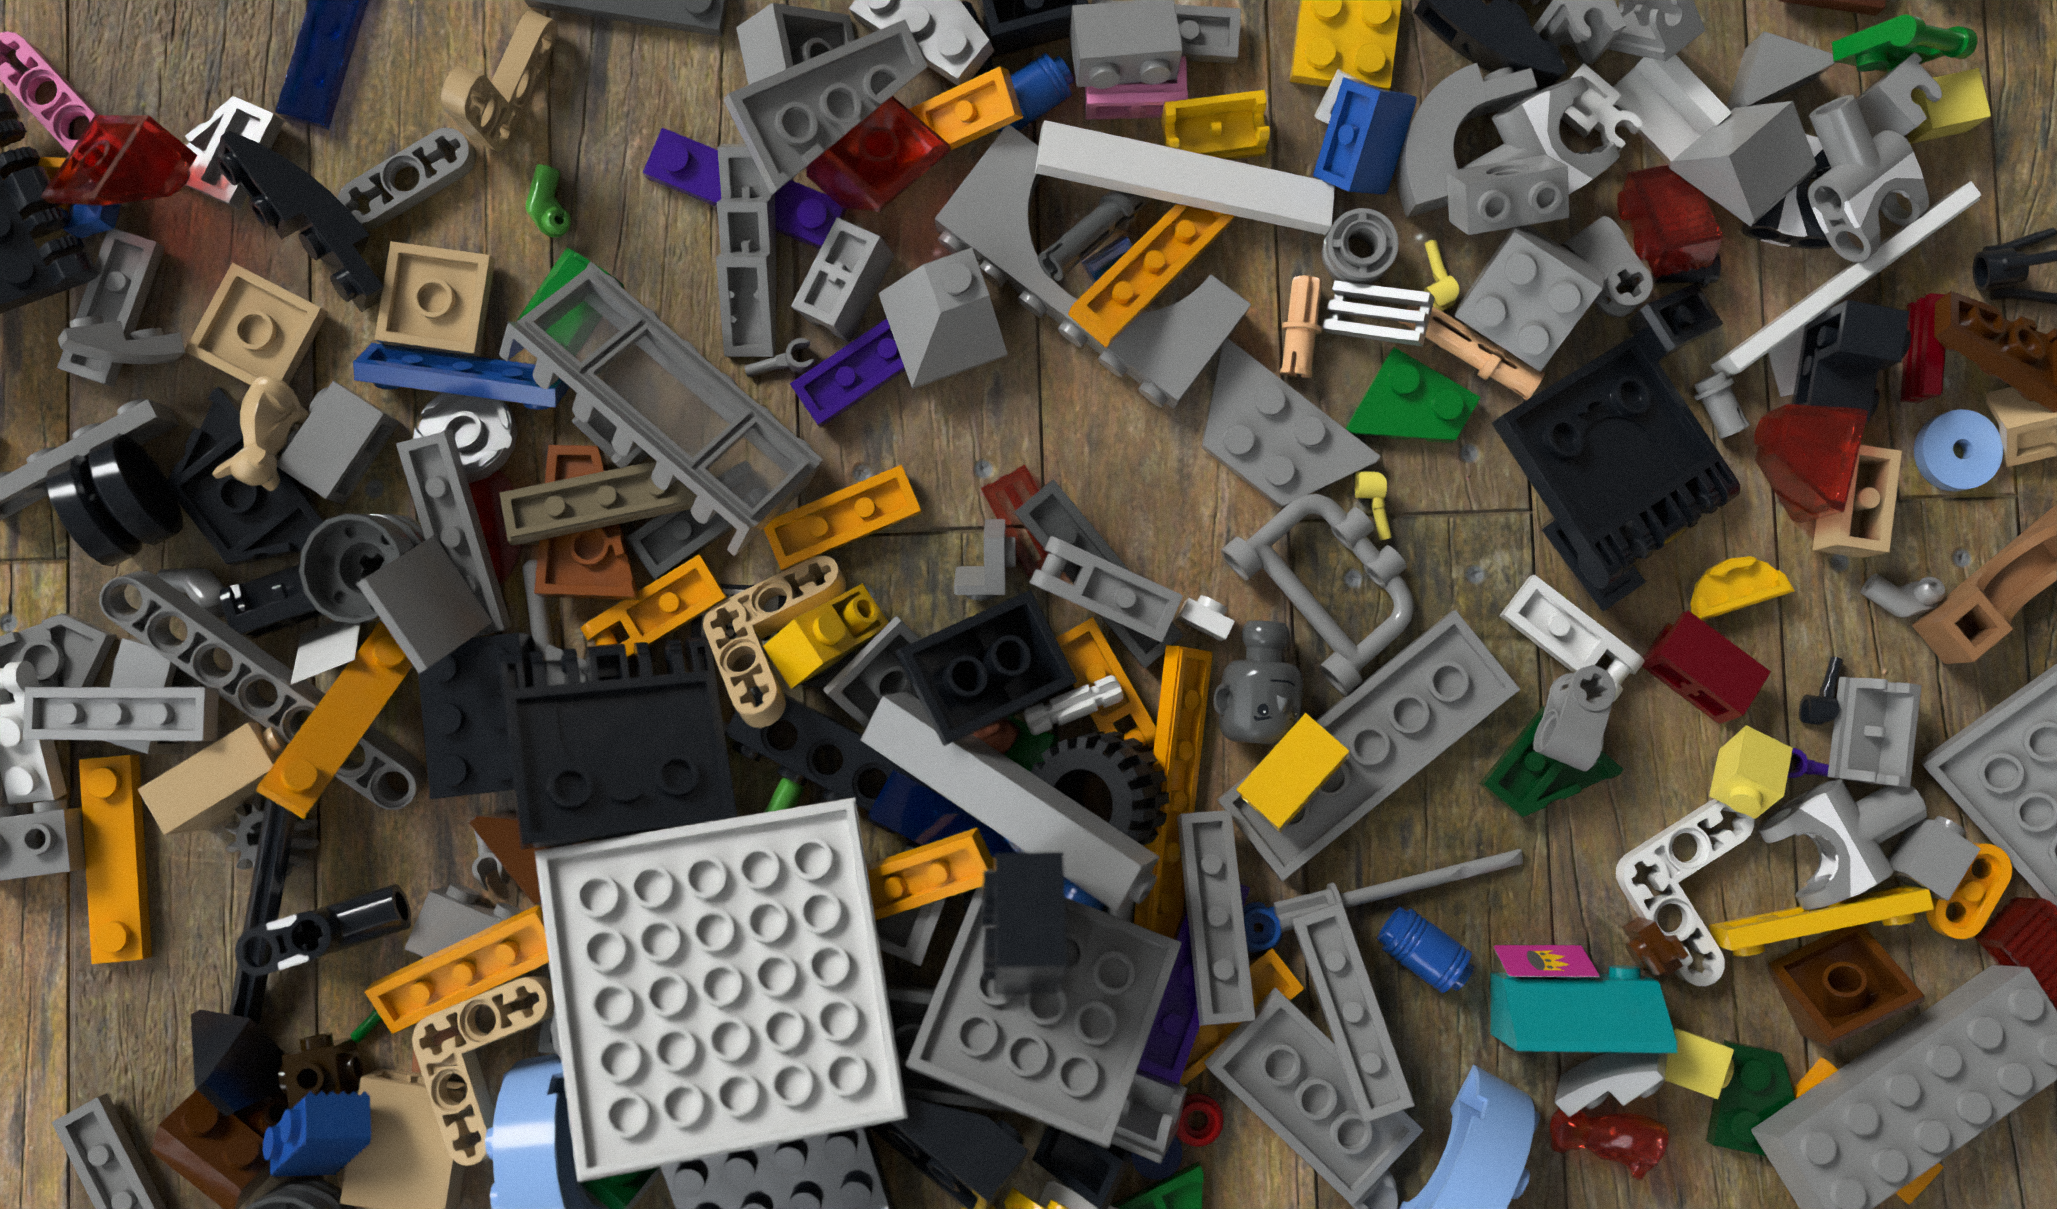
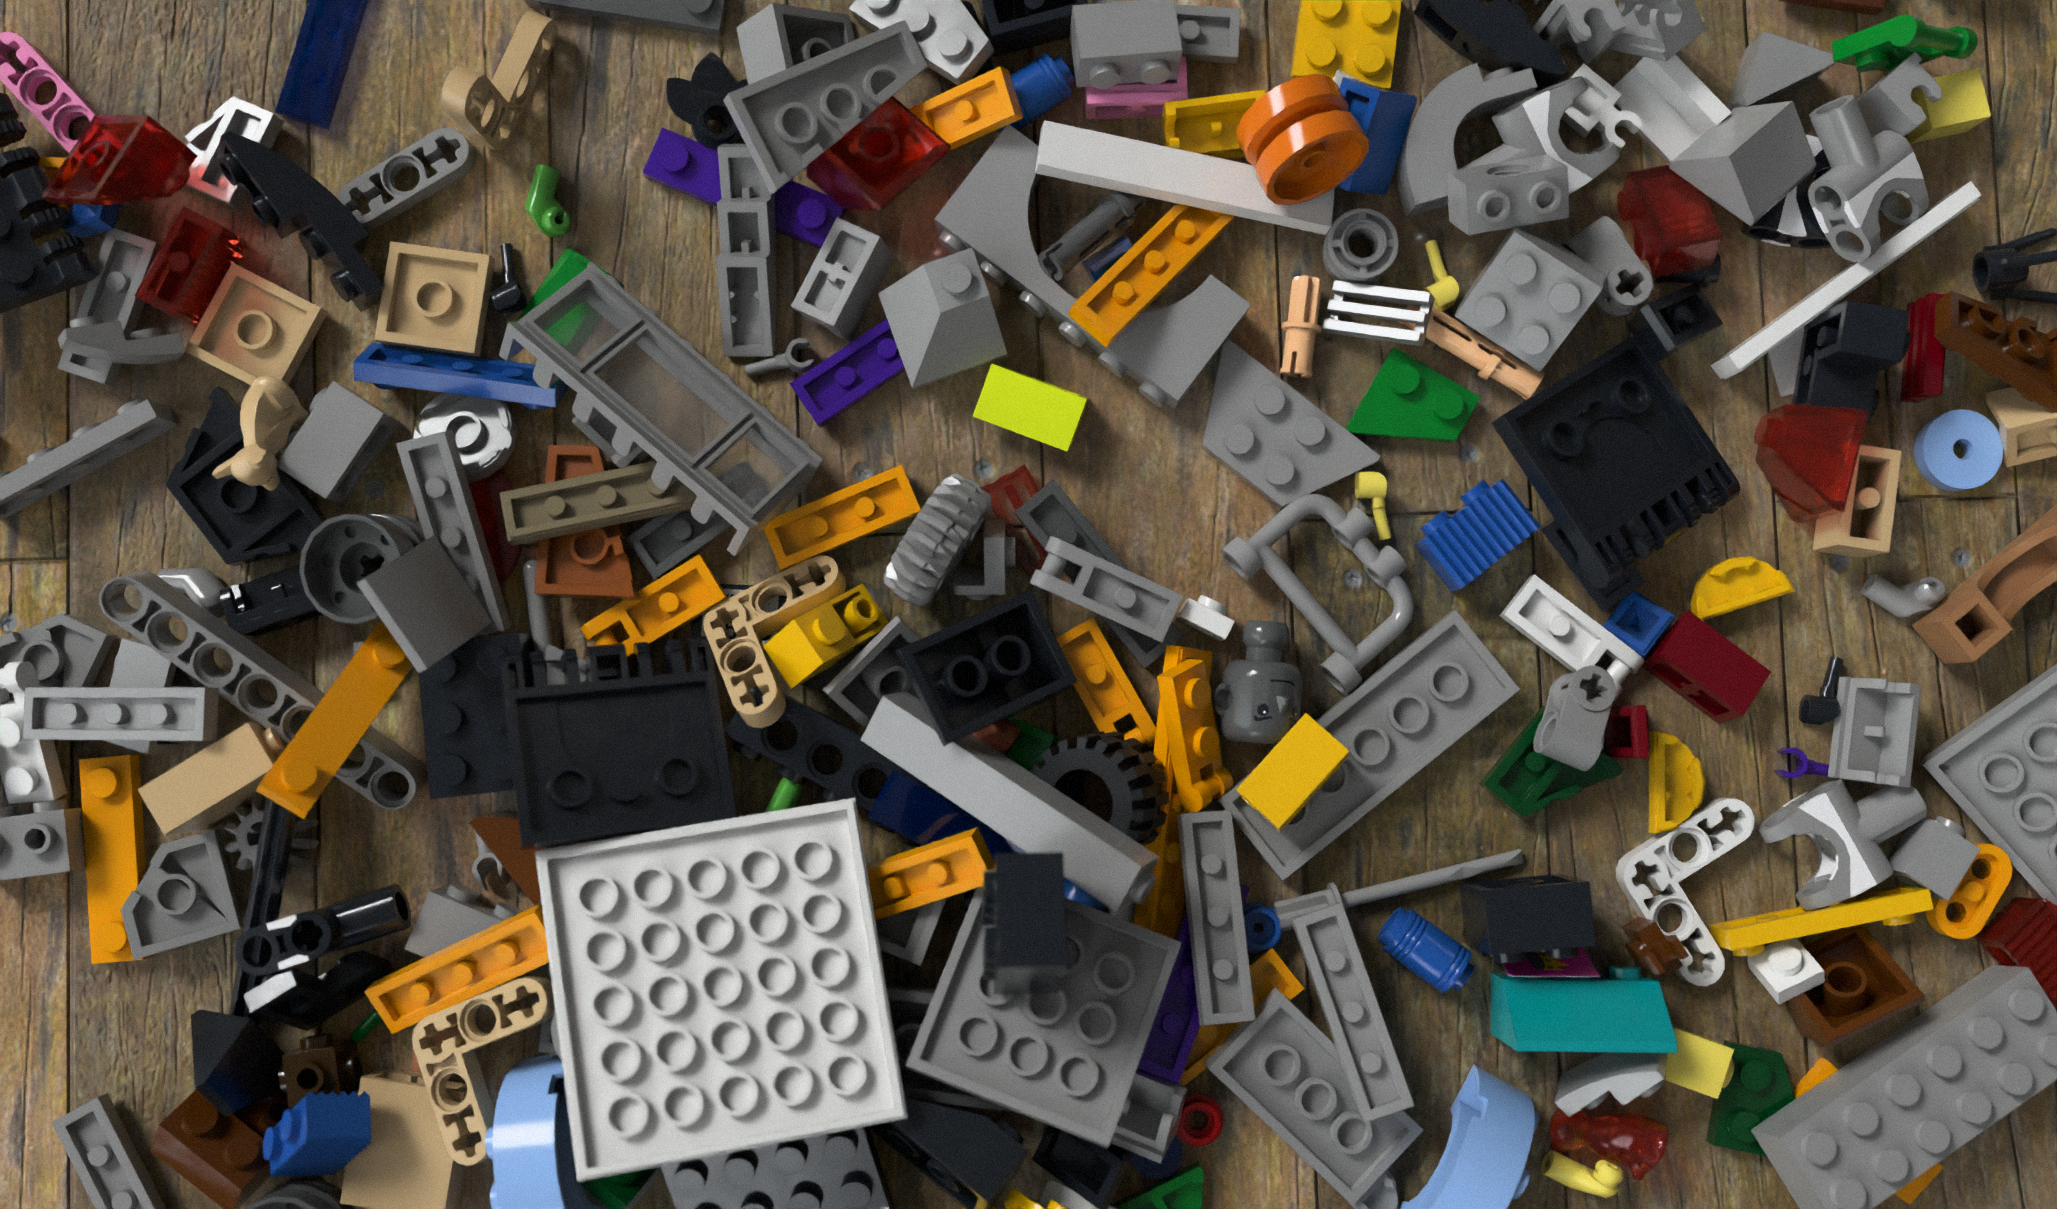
(114, 500): black wheel -> none
(182, 897): none -> light grey plate
(190, 266): none -> clear red brick
(308, 1000): none -> black plate
(325, 649): white sticker -> none
(509, 297): none -> black hand
(702, 101): none -> black plate
(937, 539): none -> light grey gear
(1030, 407): none -> neon yellow hinge
(1073, 705): white axle -> none
(1193, 735): none -> light orange plate
(1302, 139): none -> orange wheel
(1476, 534): none -> blue brick
(1528, 915): none -> black brick
(1599, 1182): none -> light yellow arm
(1627, 732): none -> dark red slope
(1639, 623): none -> blue tile
(1674, 782): none -> yellow plate
(1721, 404): light grey pin -> none
(1751, 772): light yellow brick -> none
(1786, 969): none -> white plate

